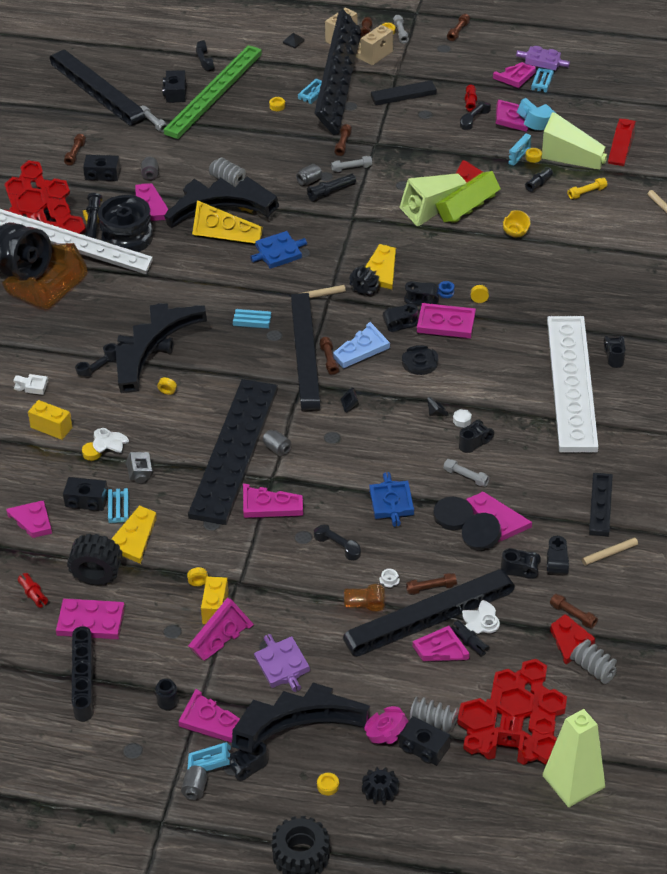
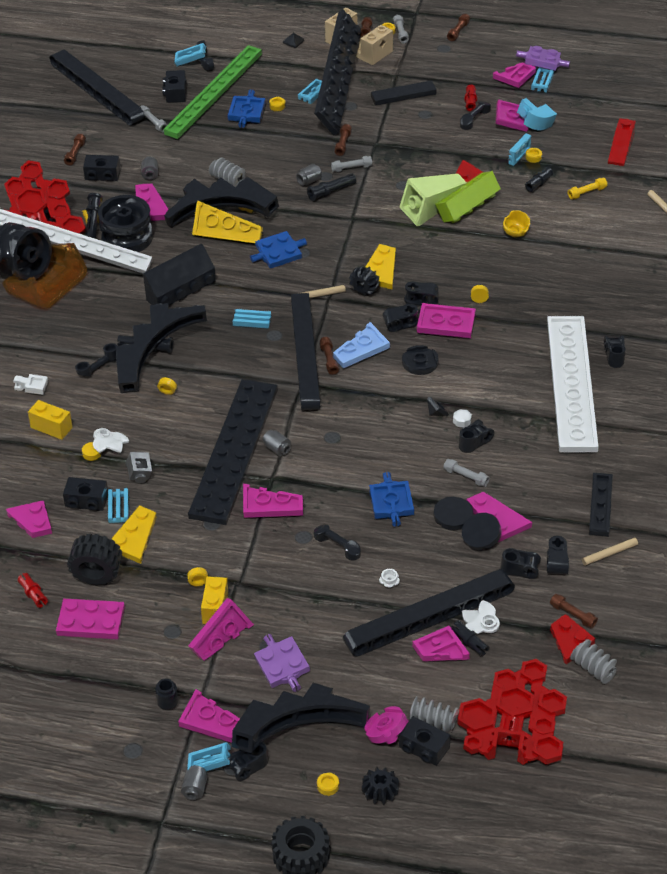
(82, 674): black beam -> none
(179, 276): none -> black slope
(190, 54): none -> medium azure tile
(246, 109): none -> blue plate
(349, 400): black slope -> none
(372, 597): clear orange piece -> none
(446, 289): blue bush -> none
(448, 580): copper bar -> none
(570, 145): yellowish green slope -> none
(576, 760): yellowish green slope -> none

